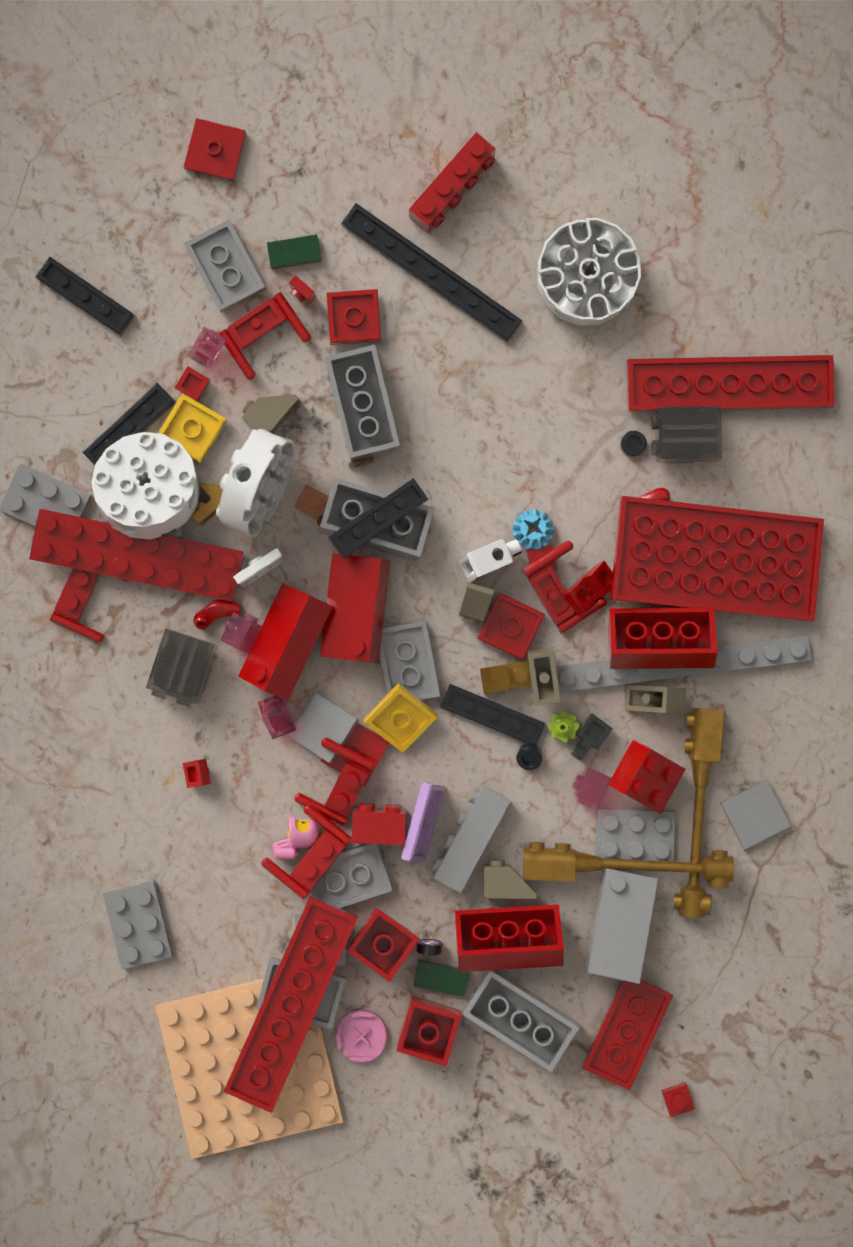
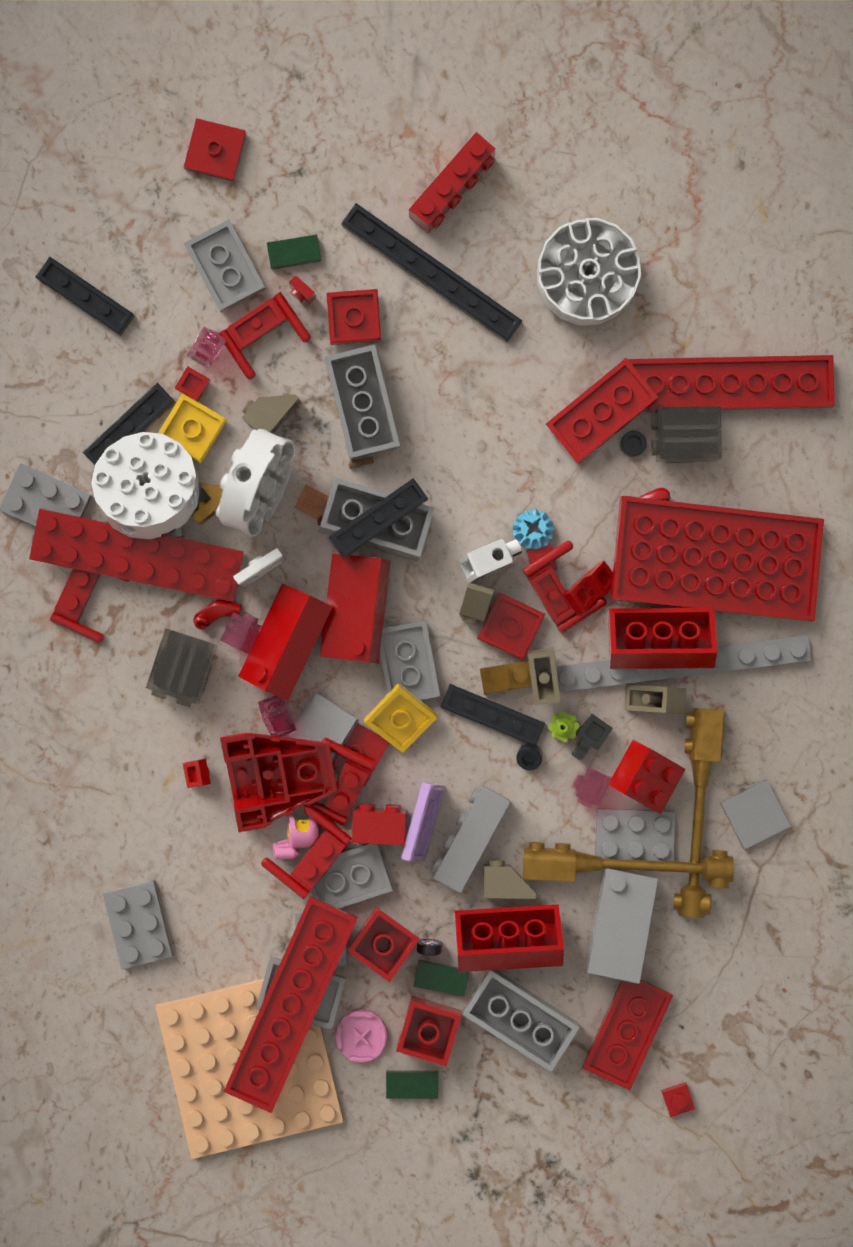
(275, 776): none -> red wedge
(411, 1084): none -> dark green tile
(602, 411): none -> red plate

